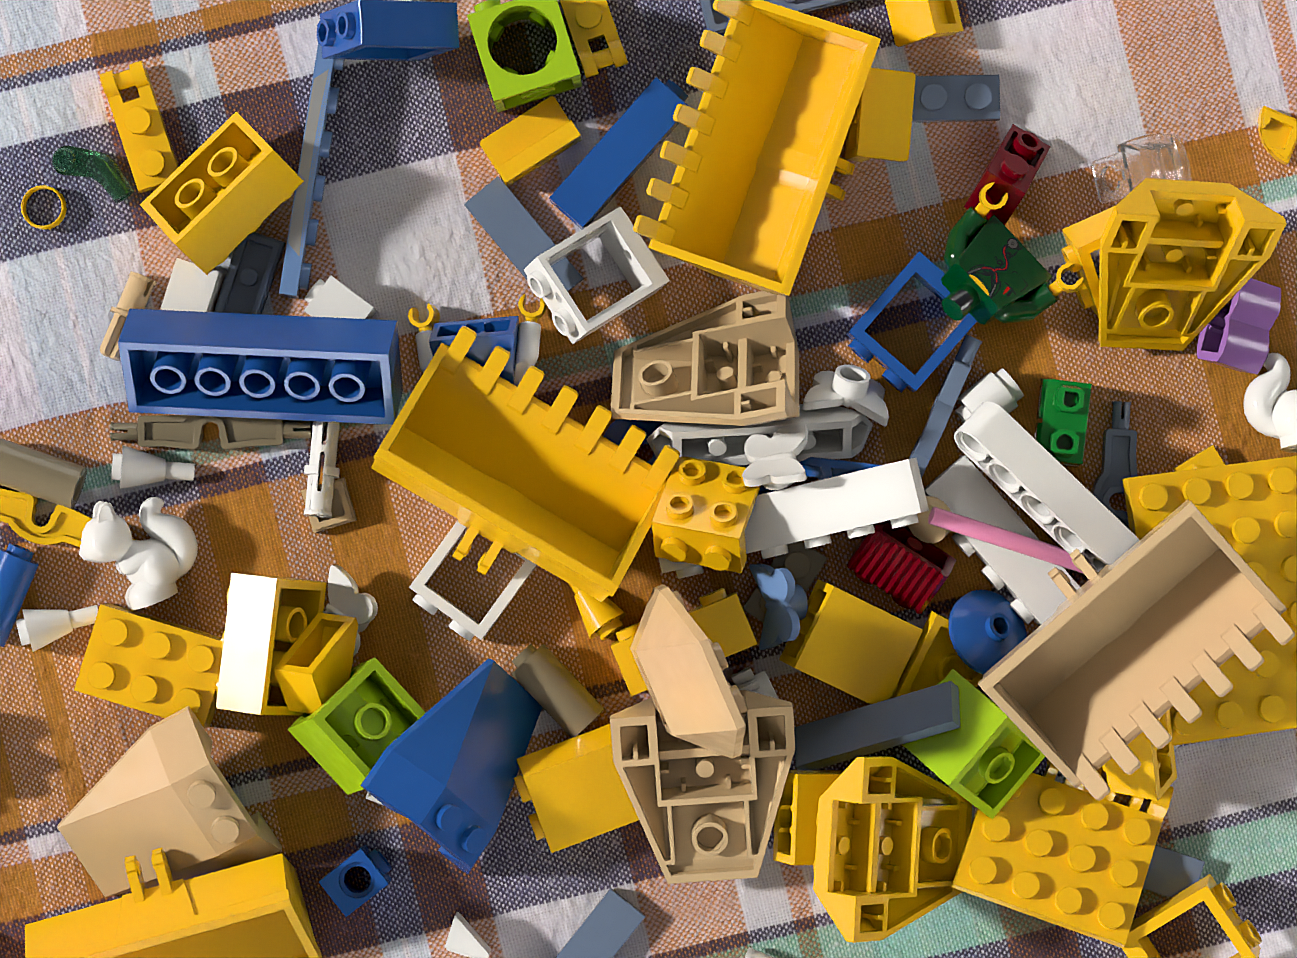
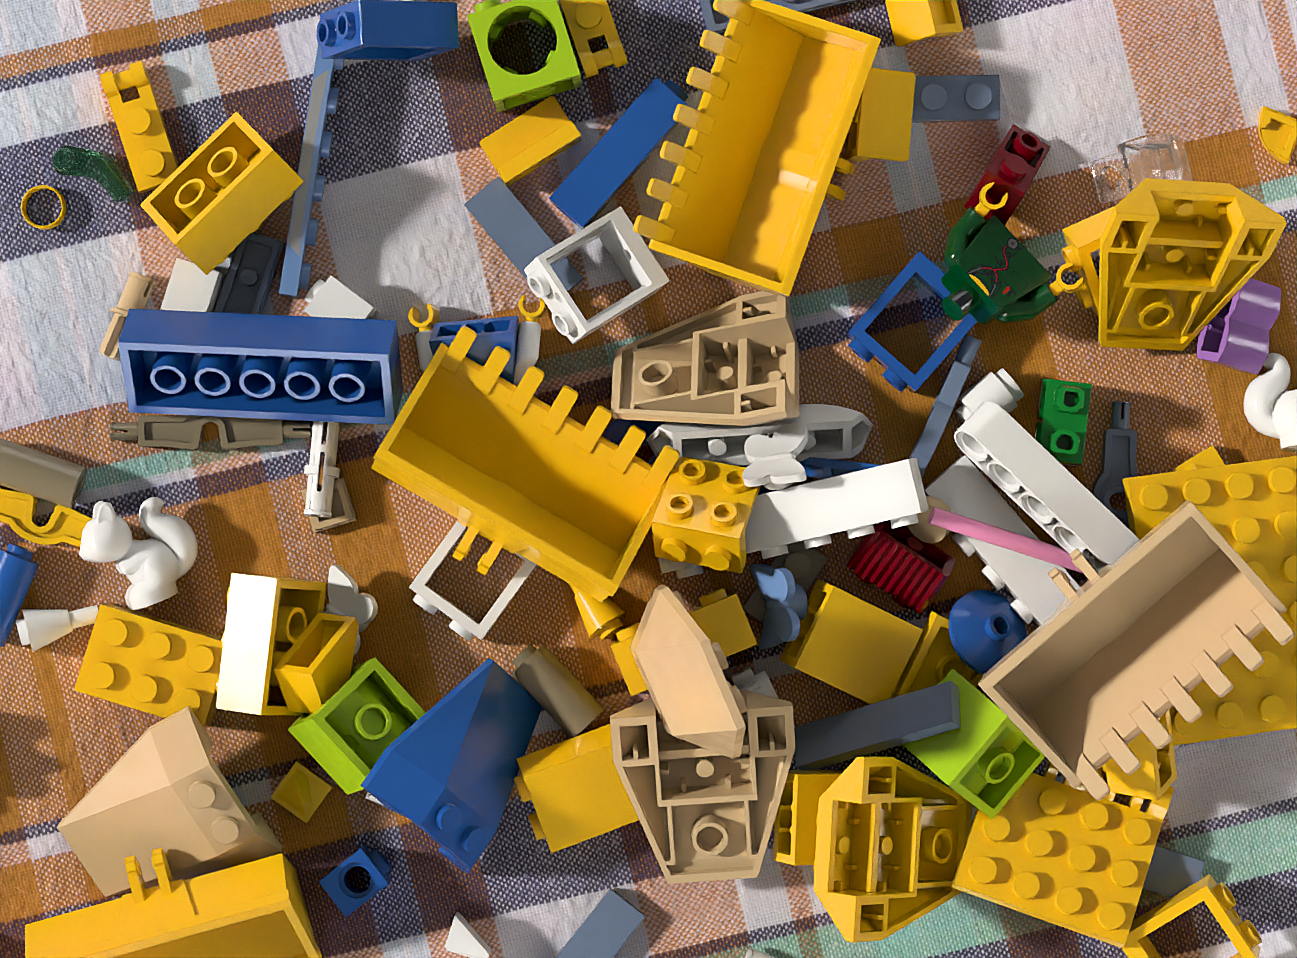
(141, 468): white cone -> none
(302, 791): none -> yellow tile
(848, 387): white animal -> none

